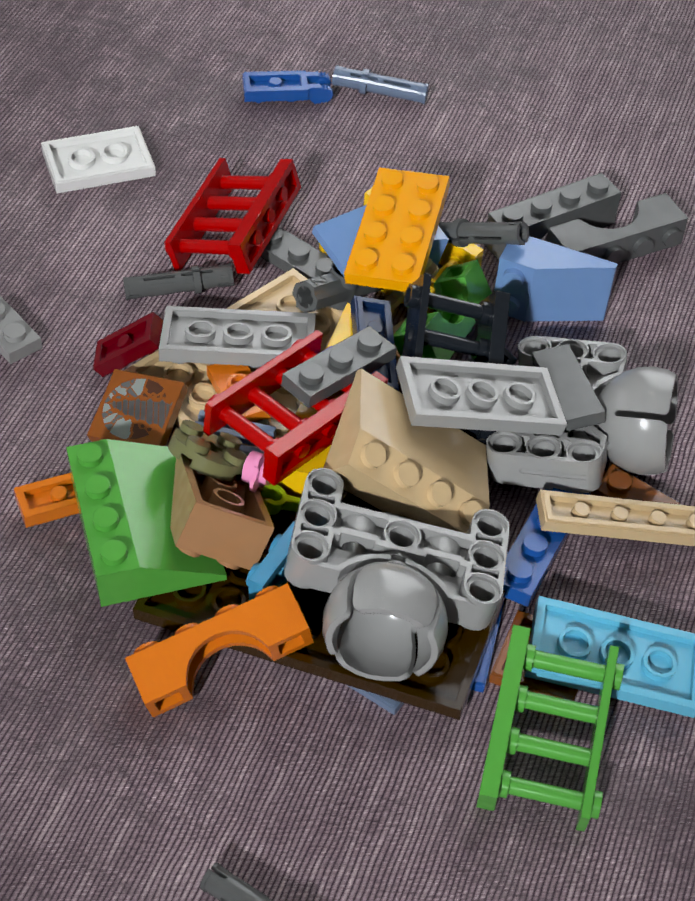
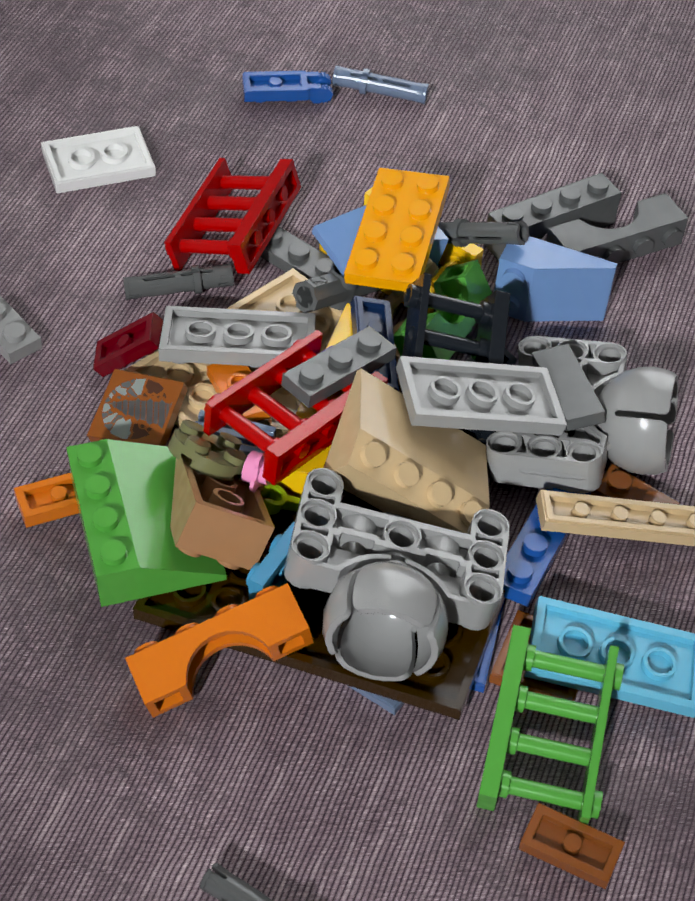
(571, 845): none -> dark orange plate

